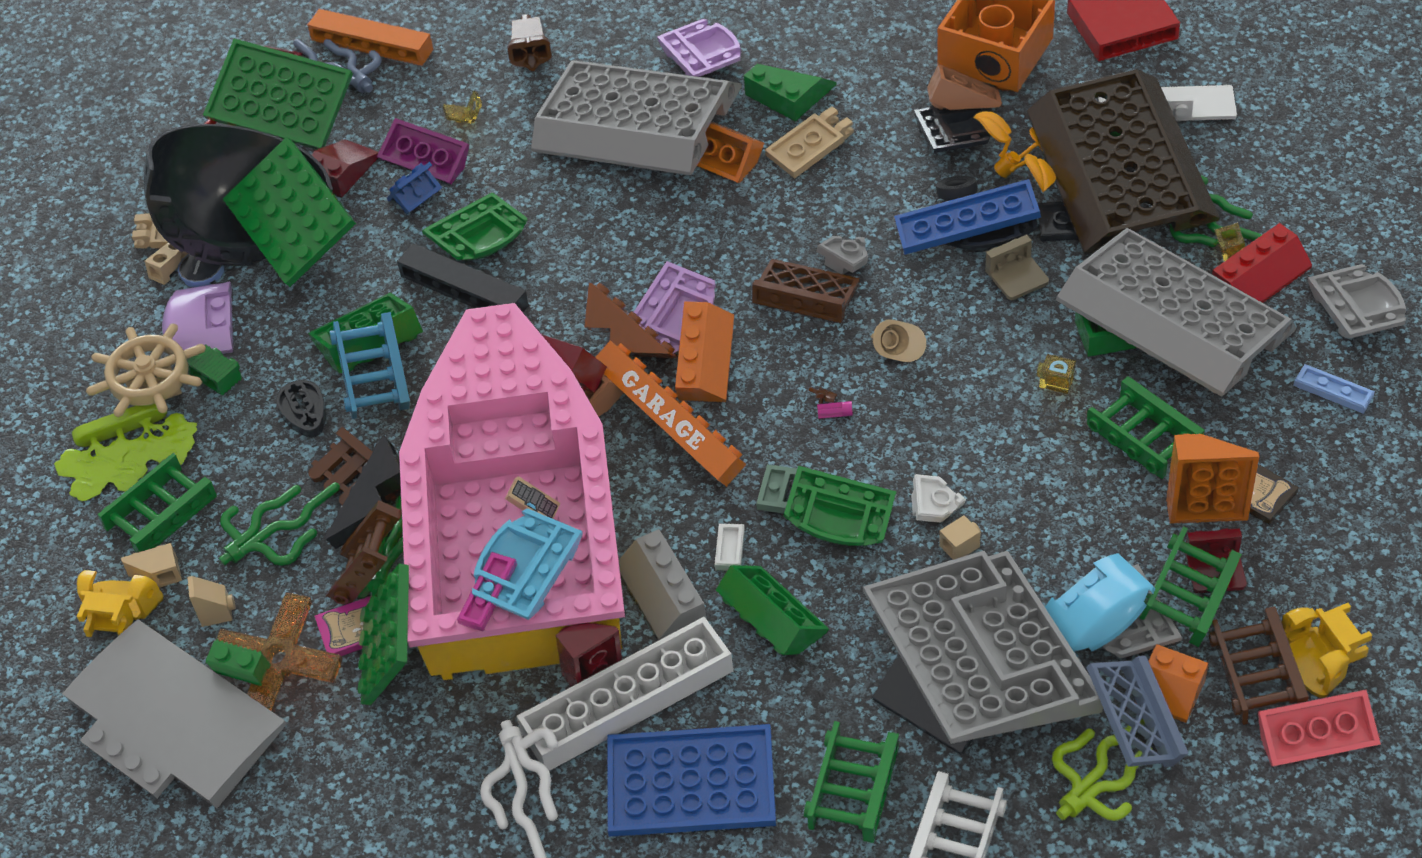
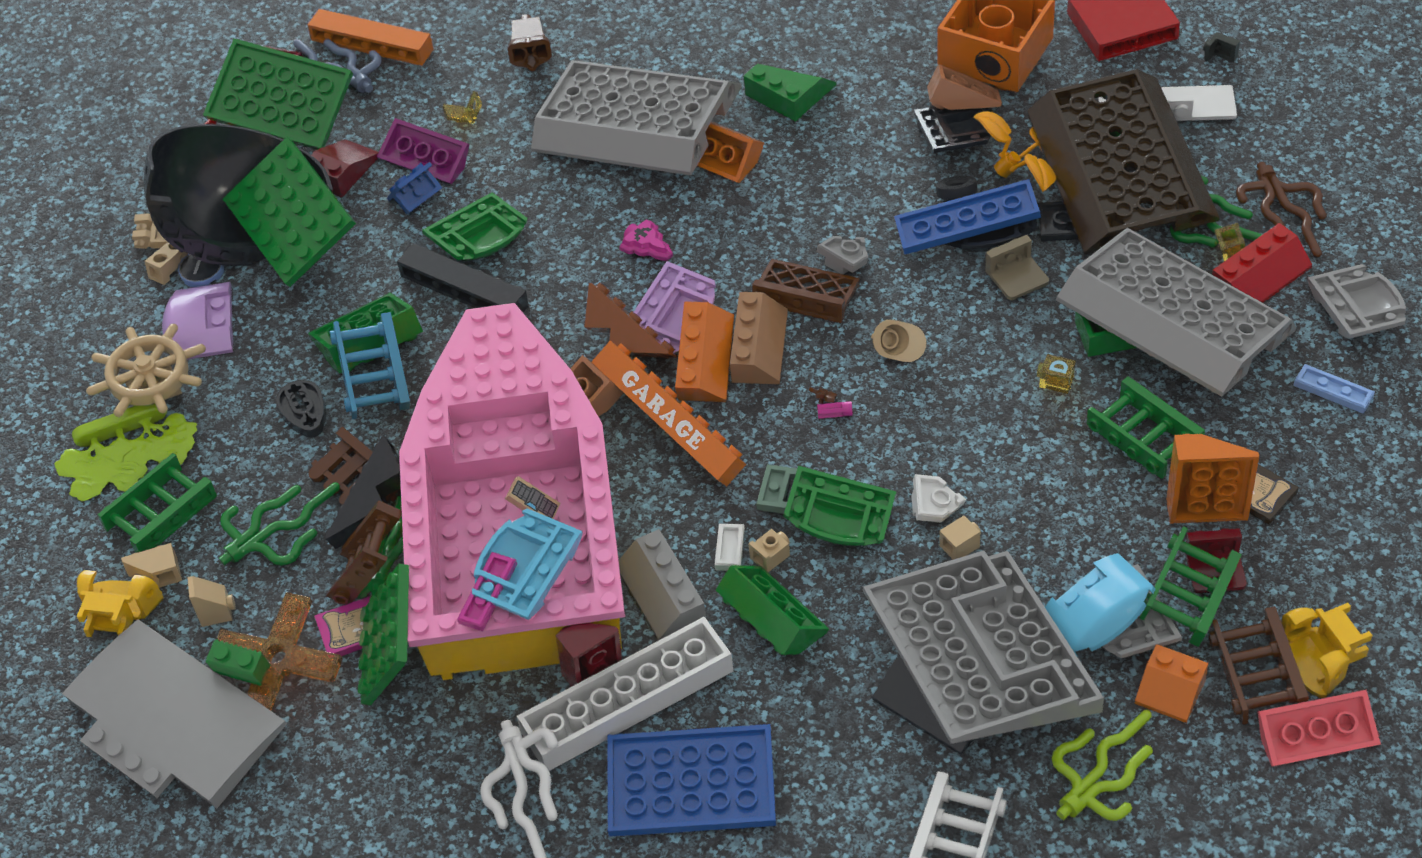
(215, 370): green brick -> none
(584, 365): dark red slope -> none
(645, 241): none -> dark pink rock
(701, 47): lavender slope -> none
(758, 339): none -> medium nougat slope
(770, 549): none -> tan brick
(809, 142): tan tile -> none
(874, 798): green fence -> none
(1150, 706): sand blue fence -> none
(1221, 46): none -> pearl dark grey bracket
(1273, 186): none -> reddish brown plant

